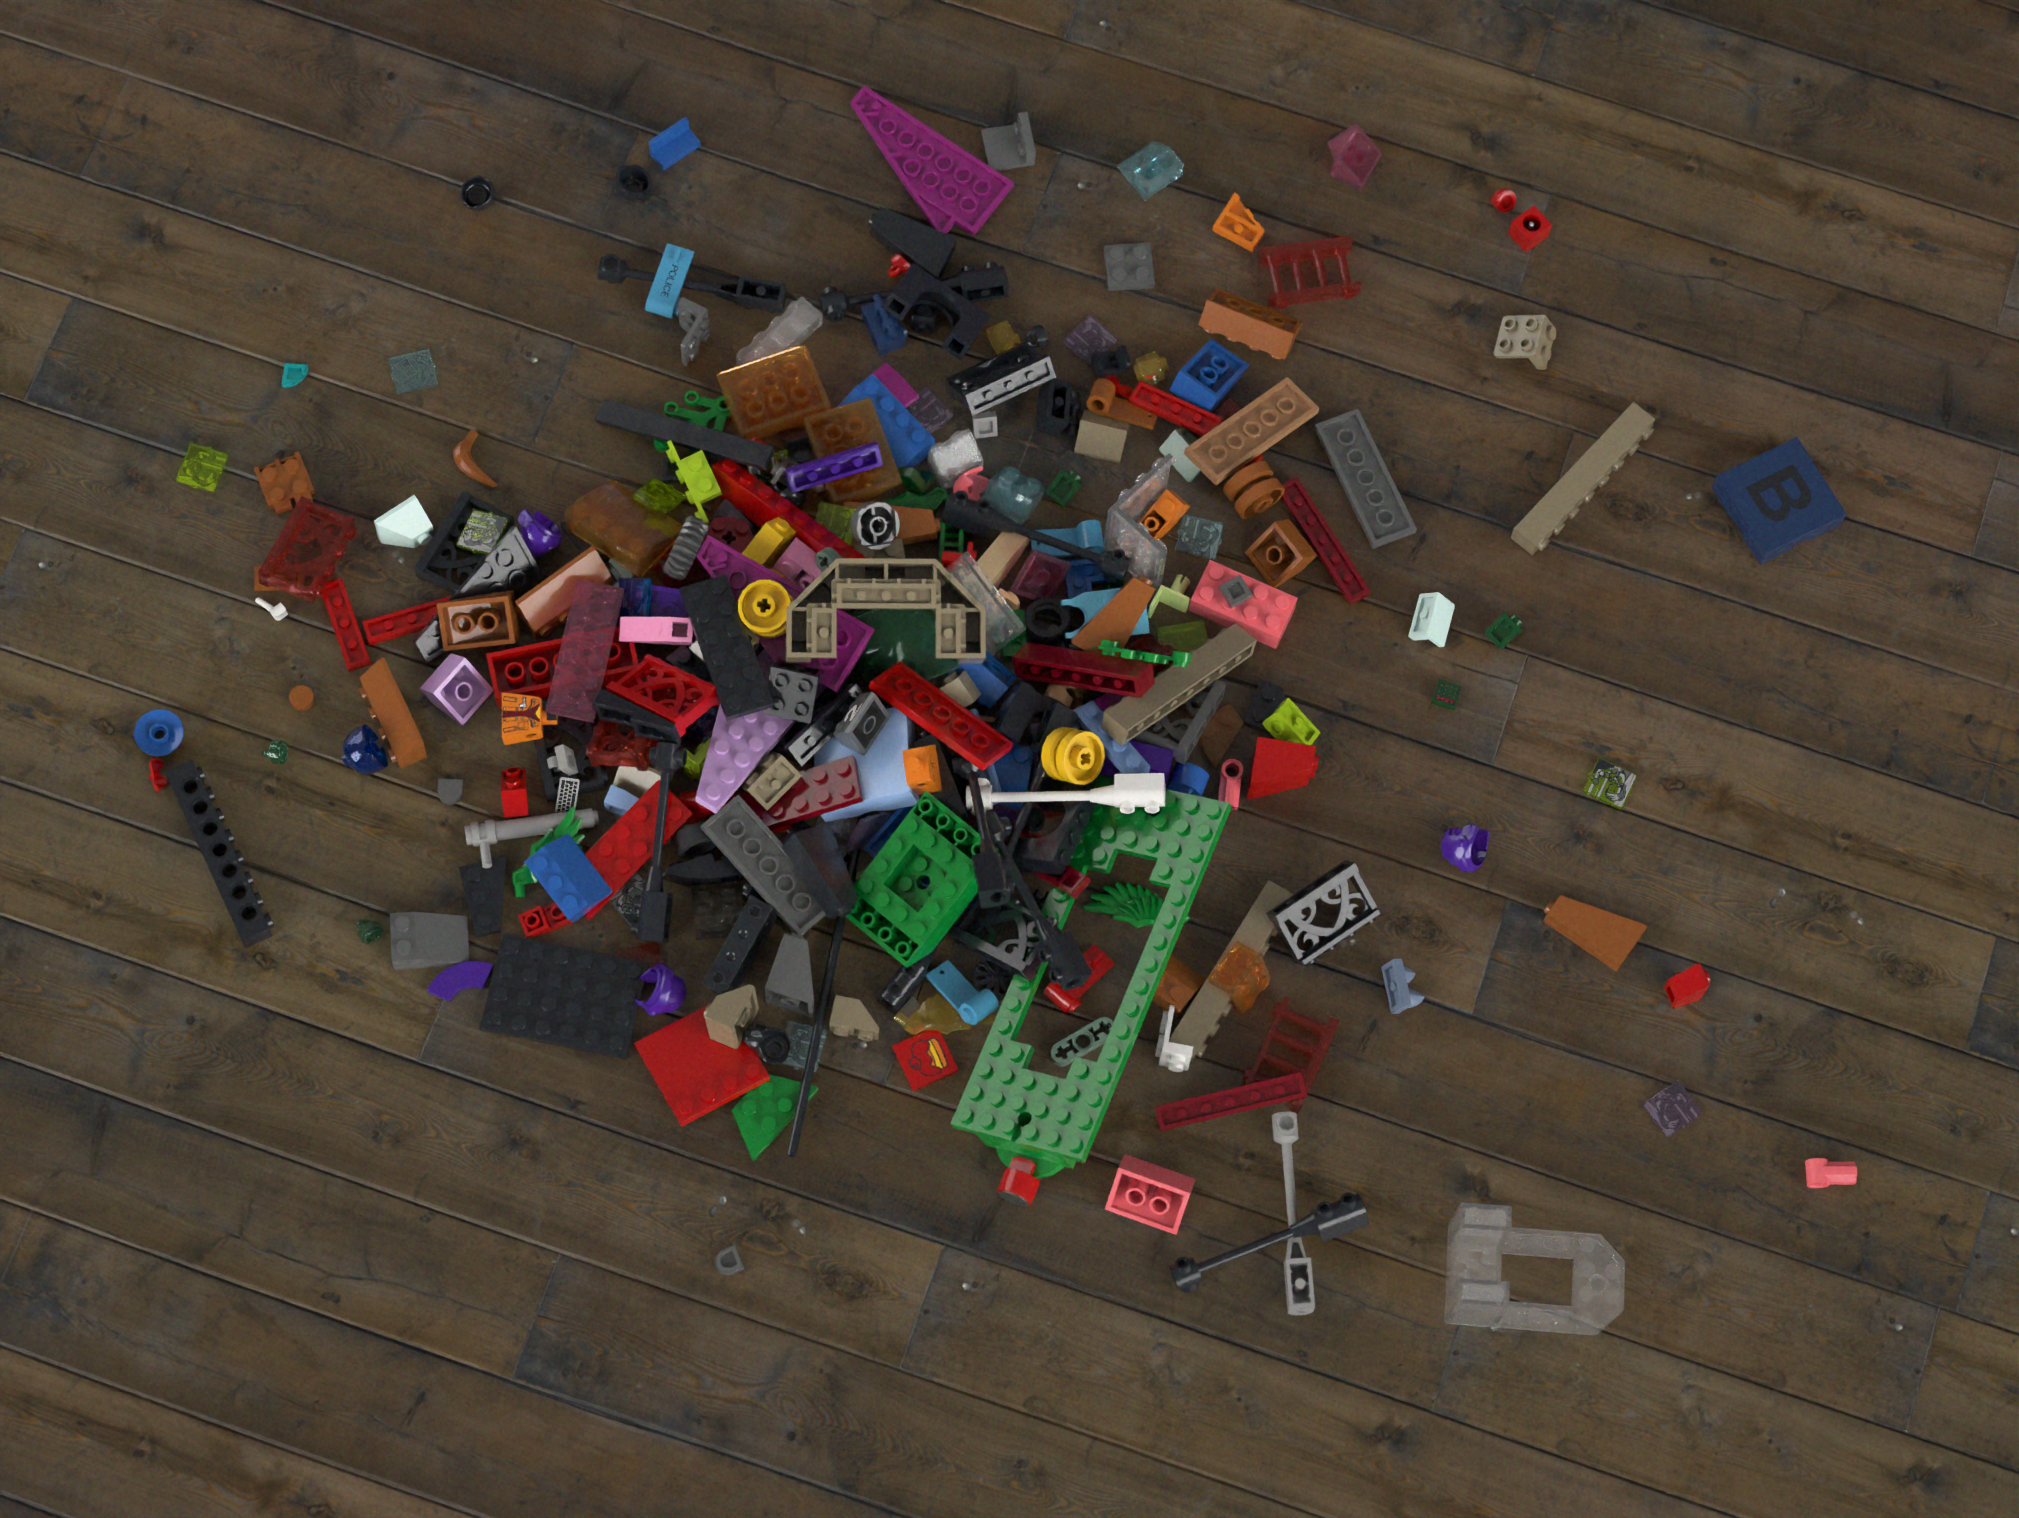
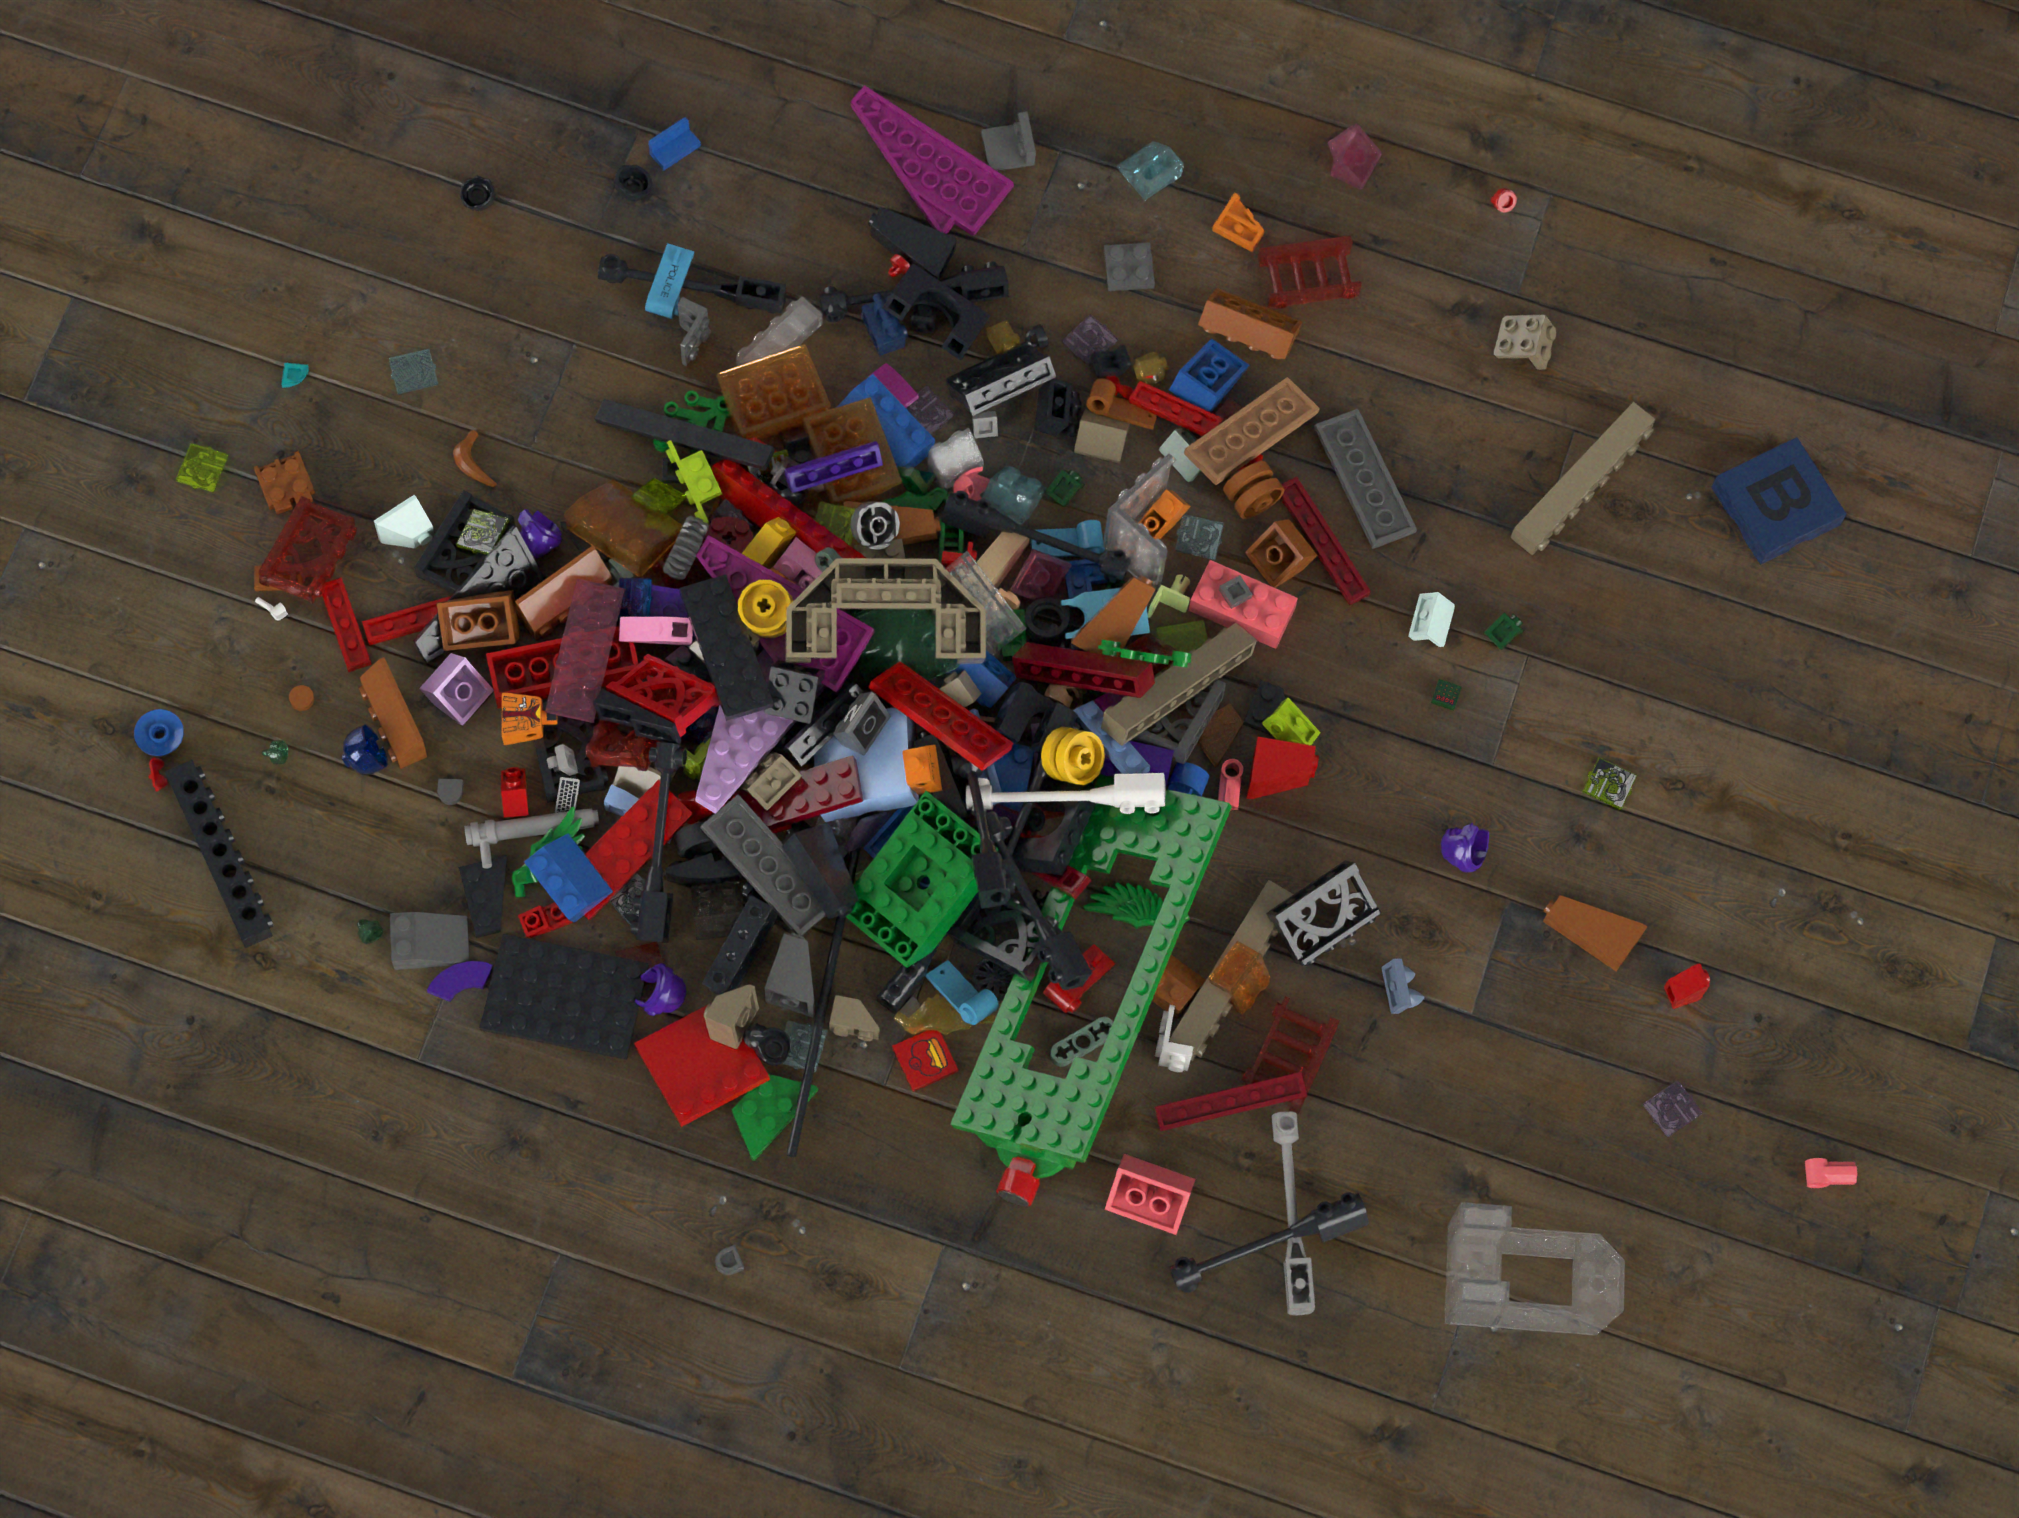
(1529, 228): red piece -> none

